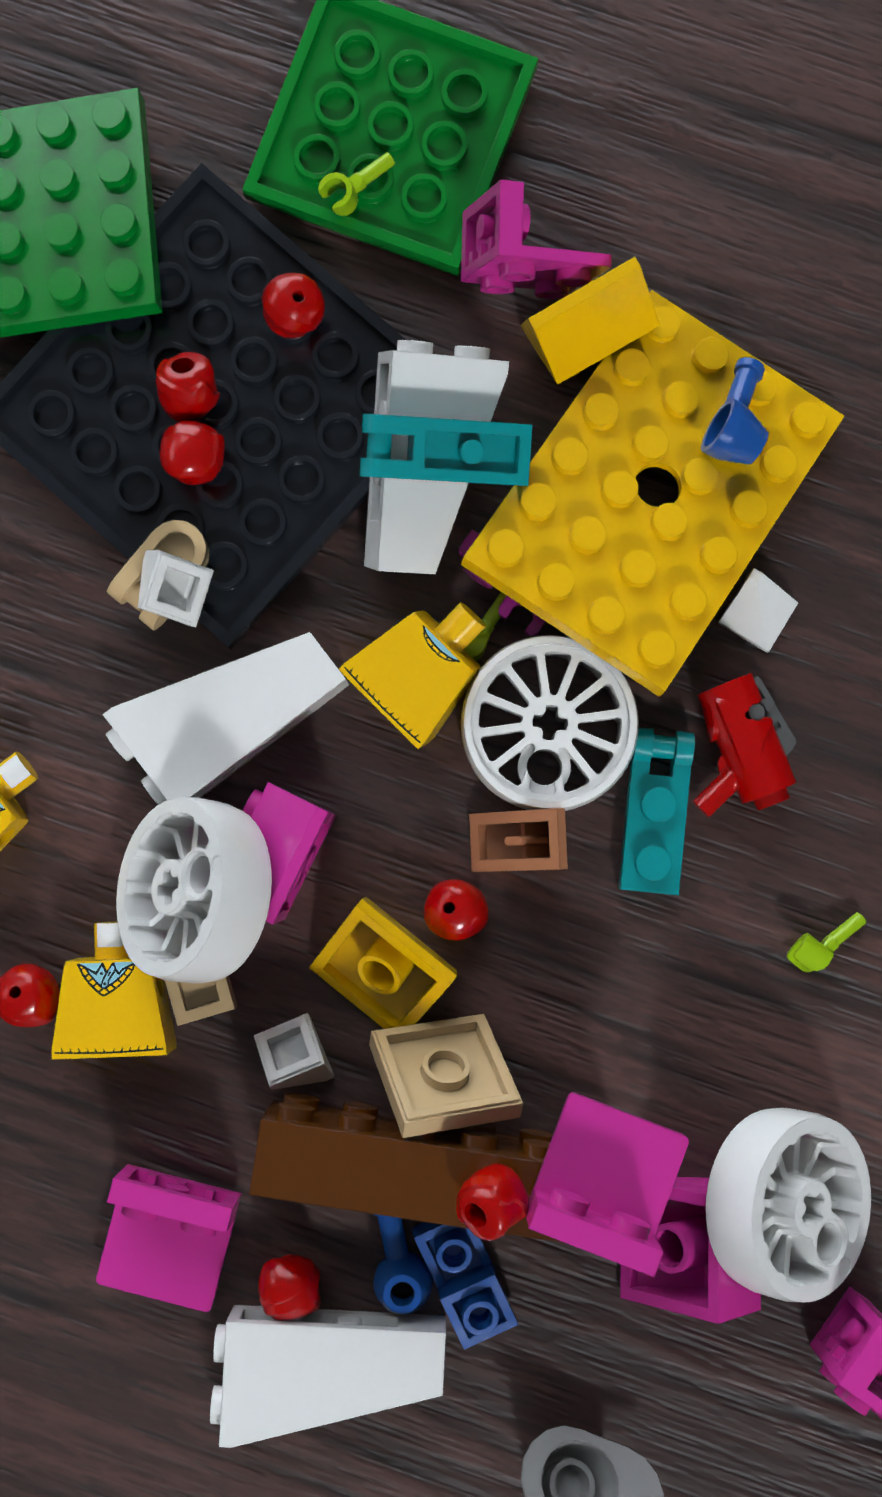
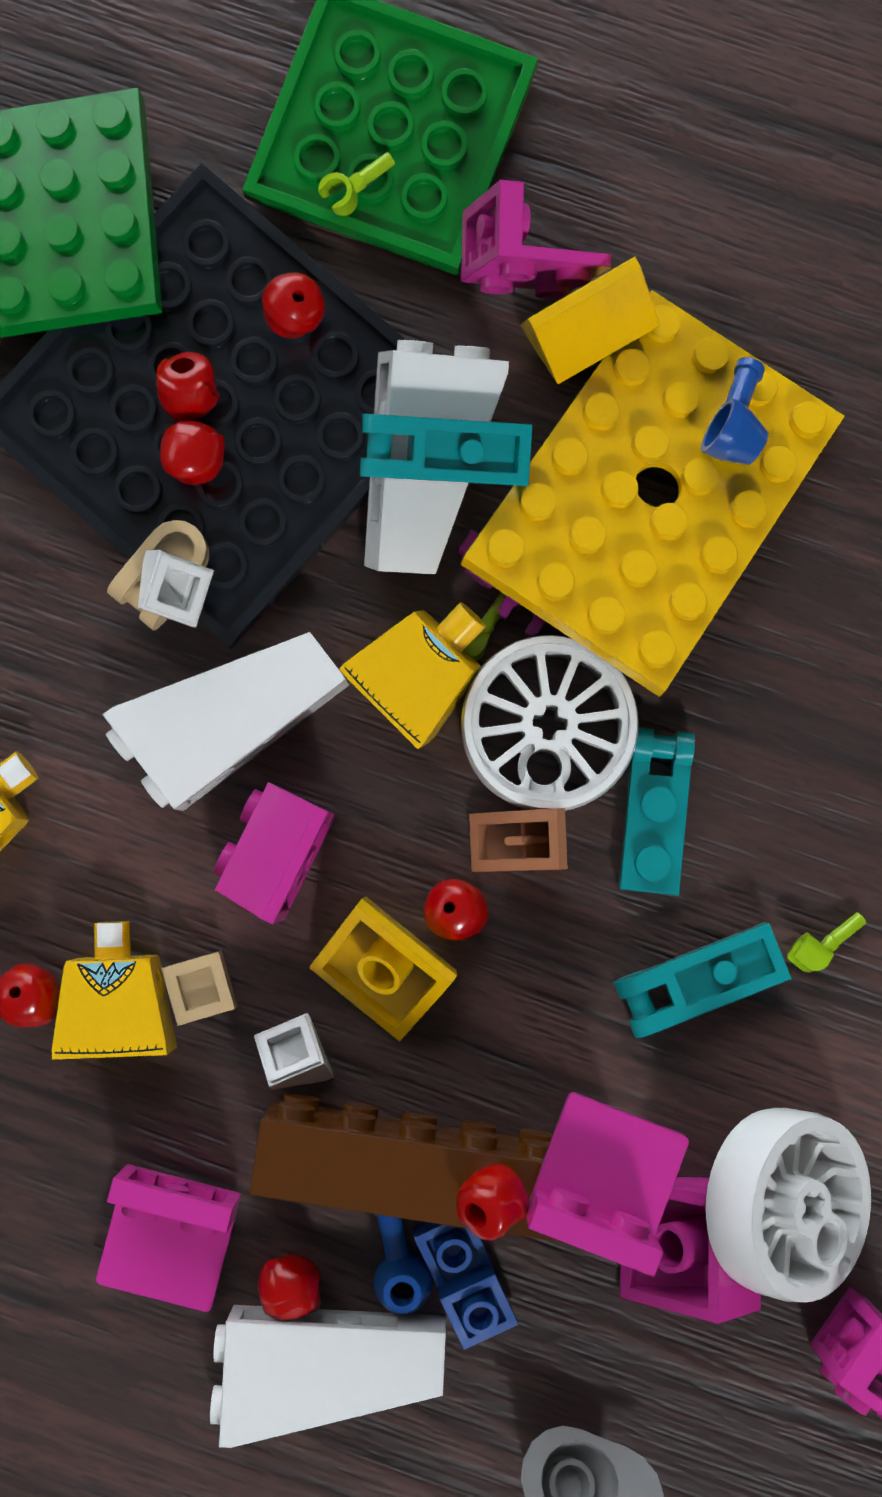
(193, 890): white piece -> none
(444, 1075): tan tile -> none
(704, 979): none -> teal plate
(752, 745): red piece -> none
(758, 610): white slope -> none

